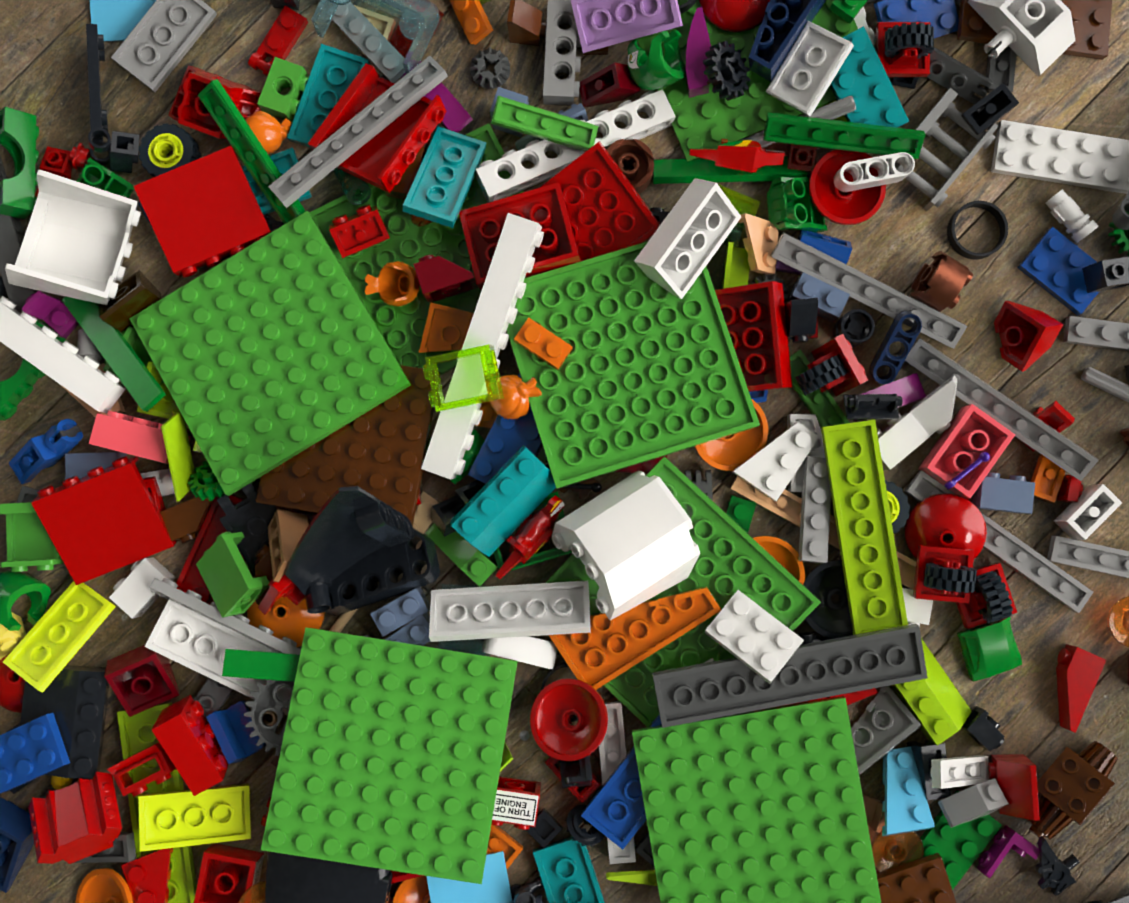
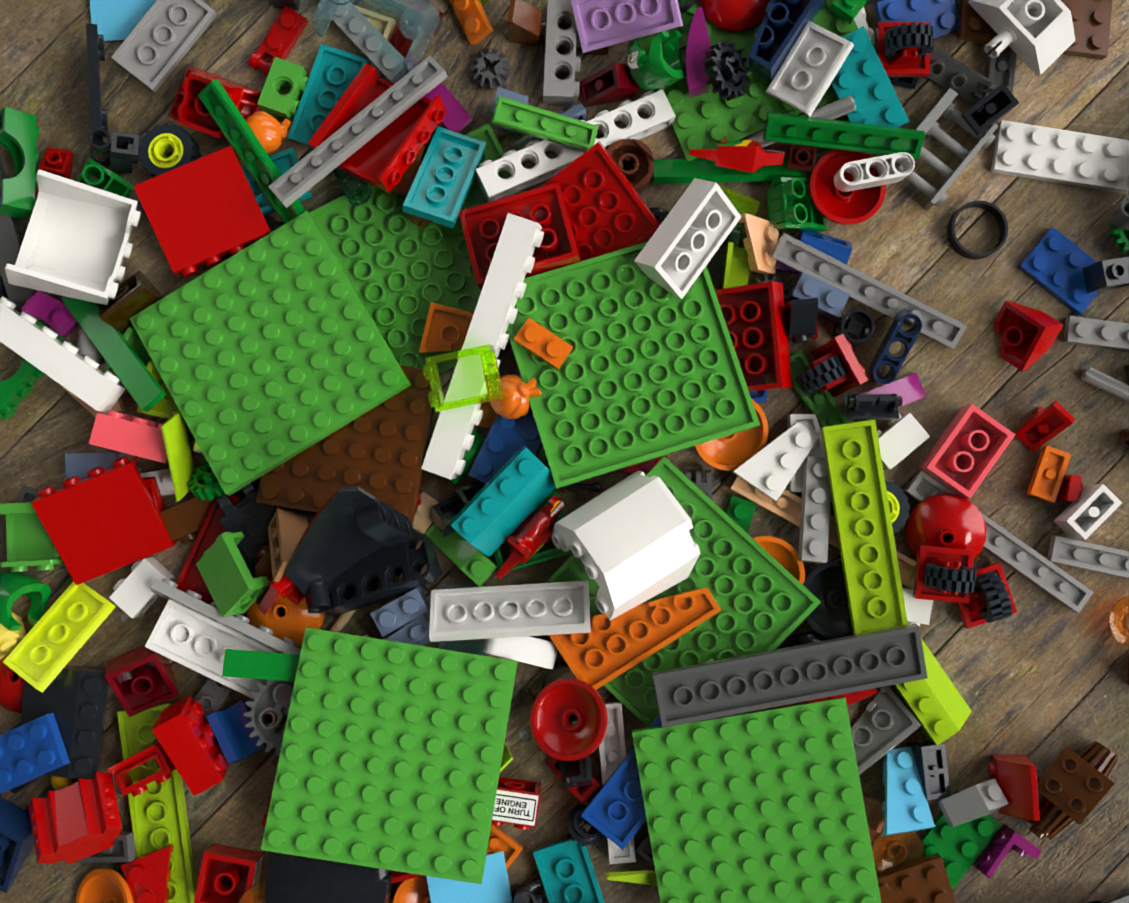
(45, 450): blue plate -> none
(79, 156): red plate -> none
(191, 820): neon yellow plate -> none
(358, 231): red bracket -> none
(395, 284): orange hat -> none
(442, 278): dark red slope -> none
(546, 828): black plate -> none
(754, 636): white plate -> none
(937, 408): white slope -> none
(941, 282): copper brick -> none
(959, 771): white plate -> none
(983, 457): dark purple hinge -> none
(983, 729): black brick -> none
(989, 649): green slope -> none
(1003, 410): light grey plate -> none
(1005, 495): sand blue brick -> none
(1053, 870): black piece -> none
(1069, 213): white axle -> none
(1076, 680): red slope -> none

